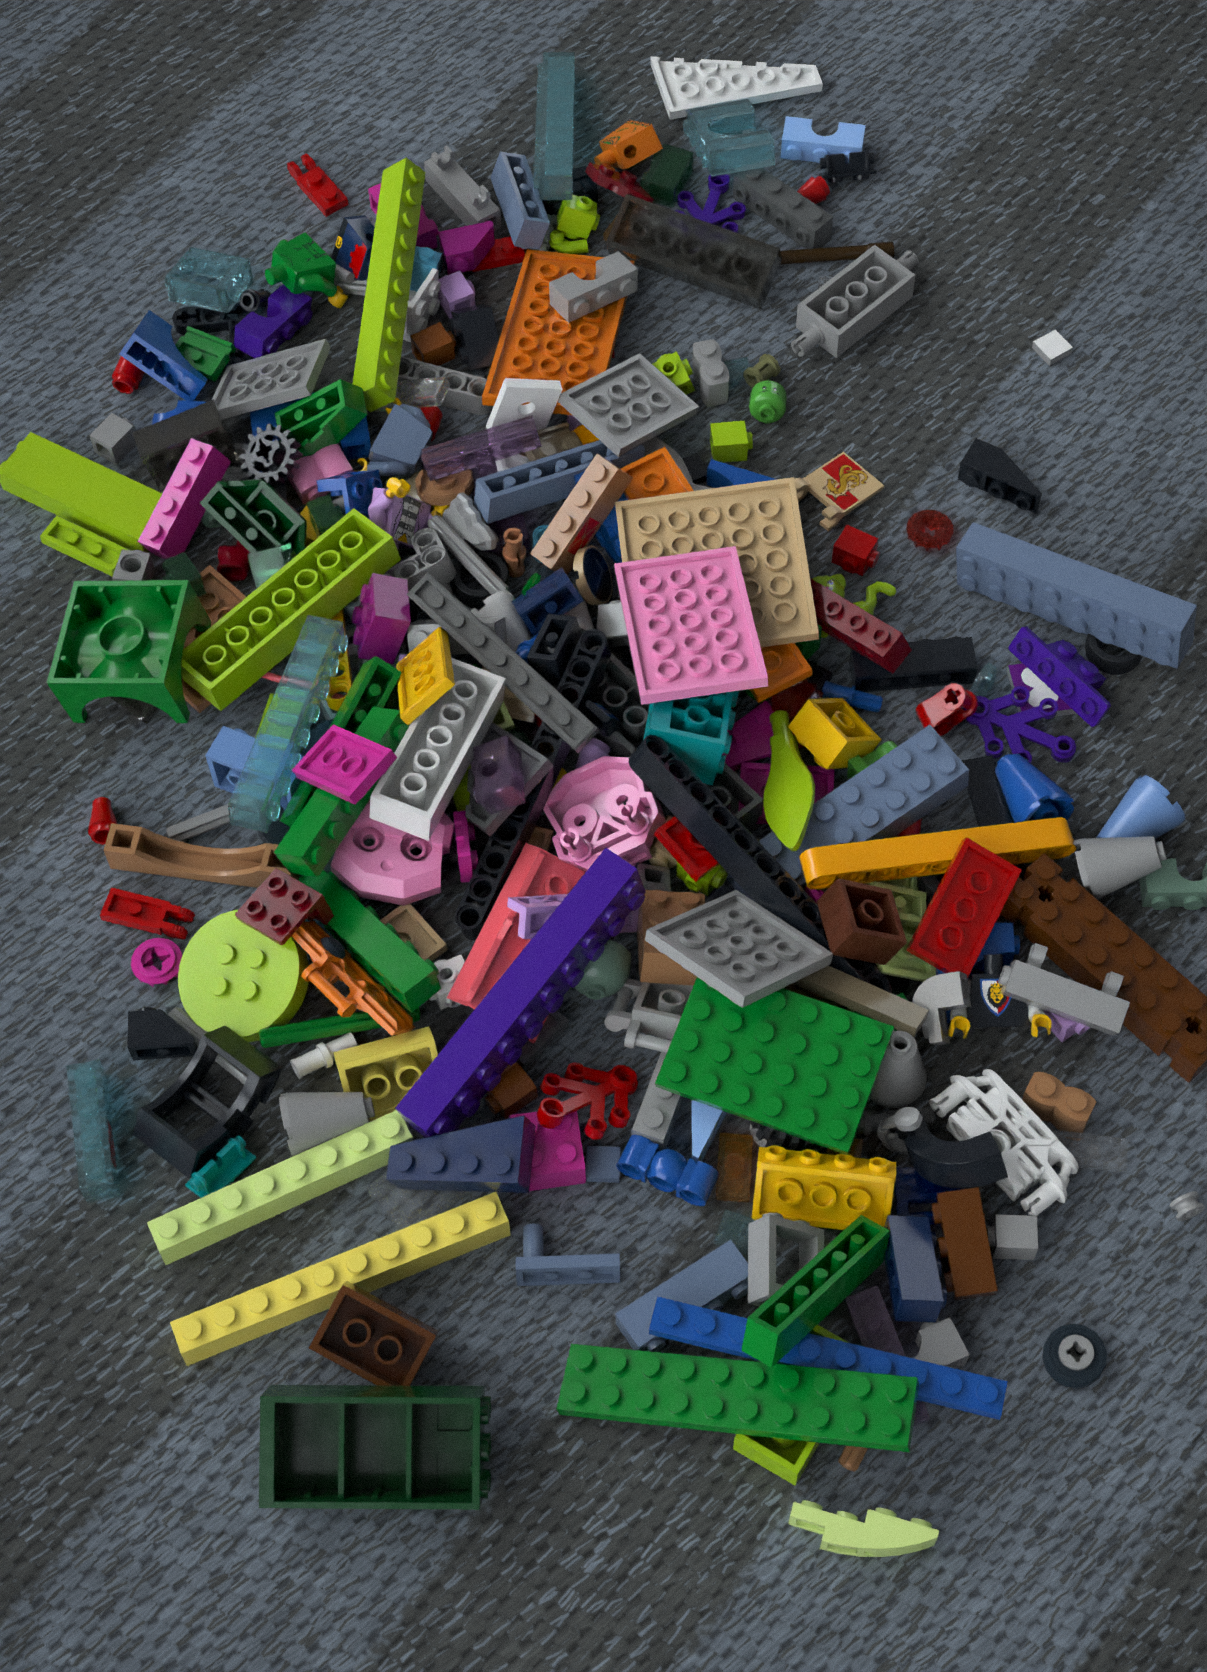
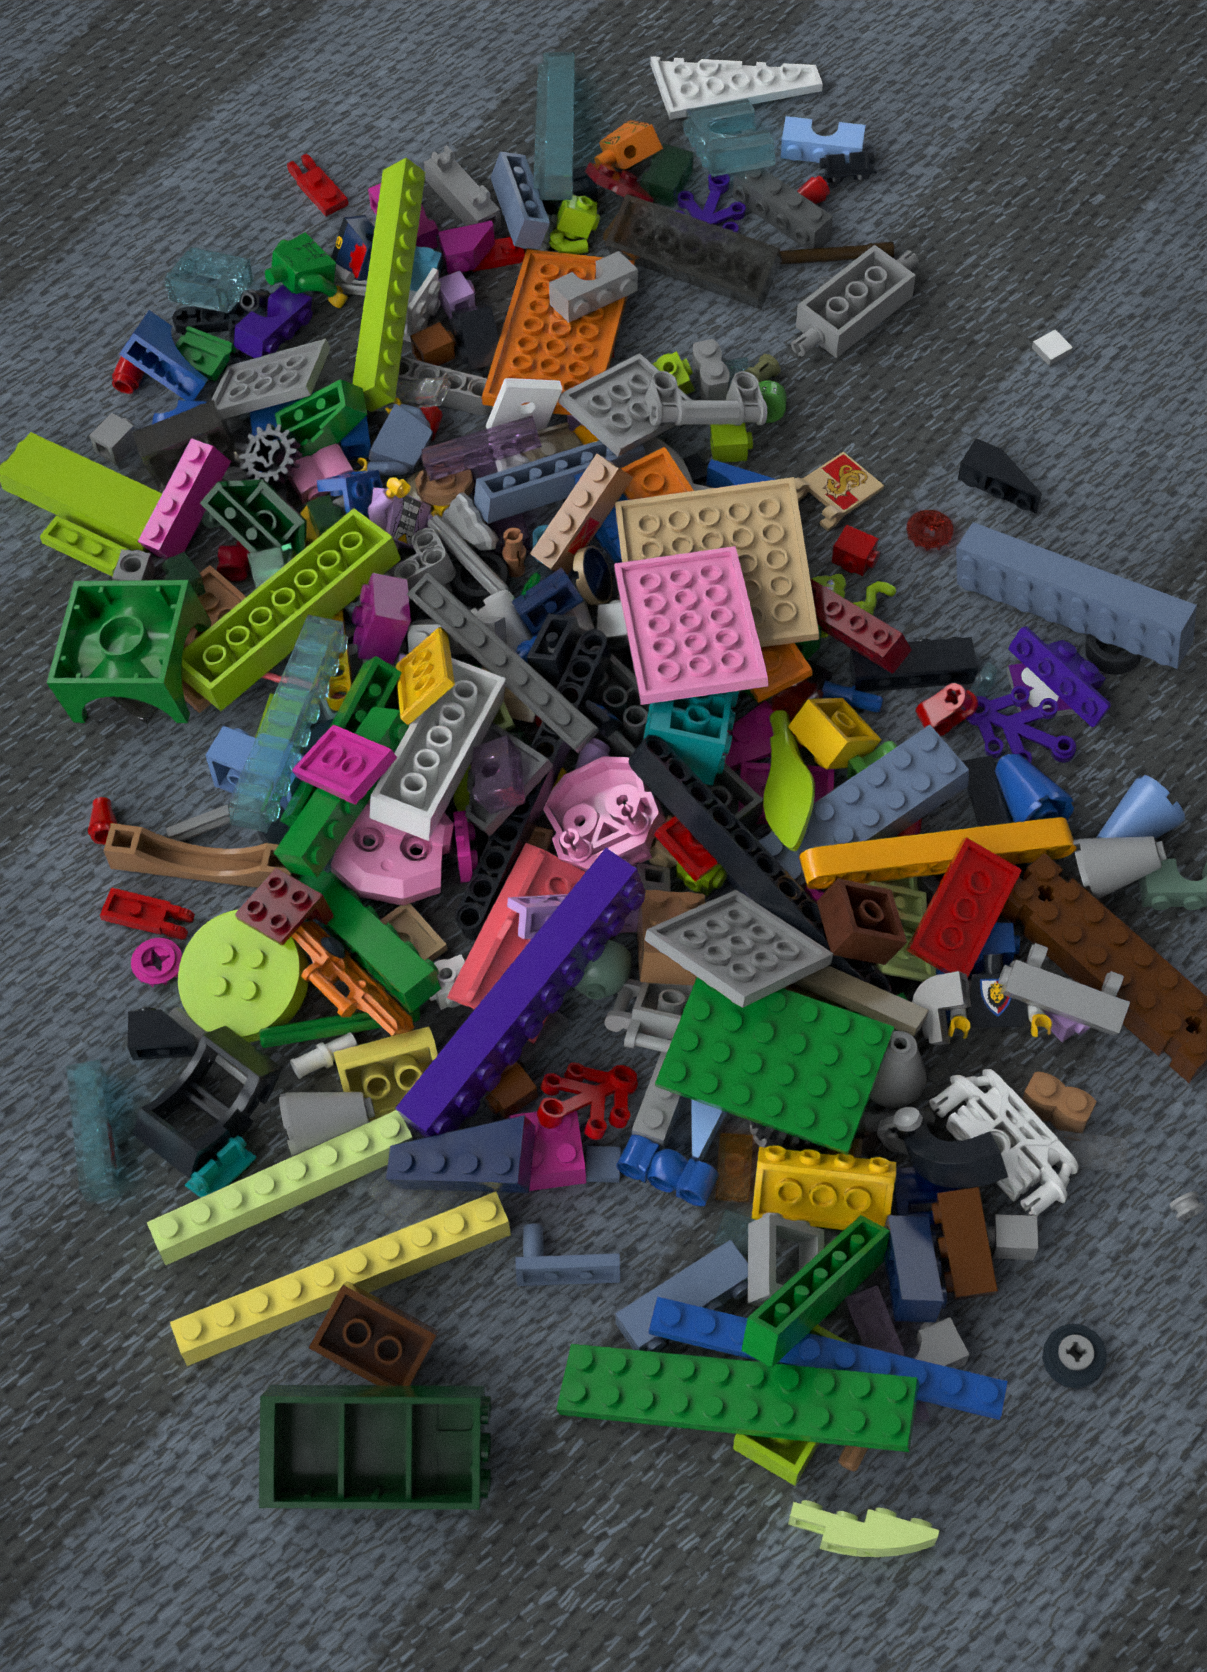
(742, 403): none -> light grey piece

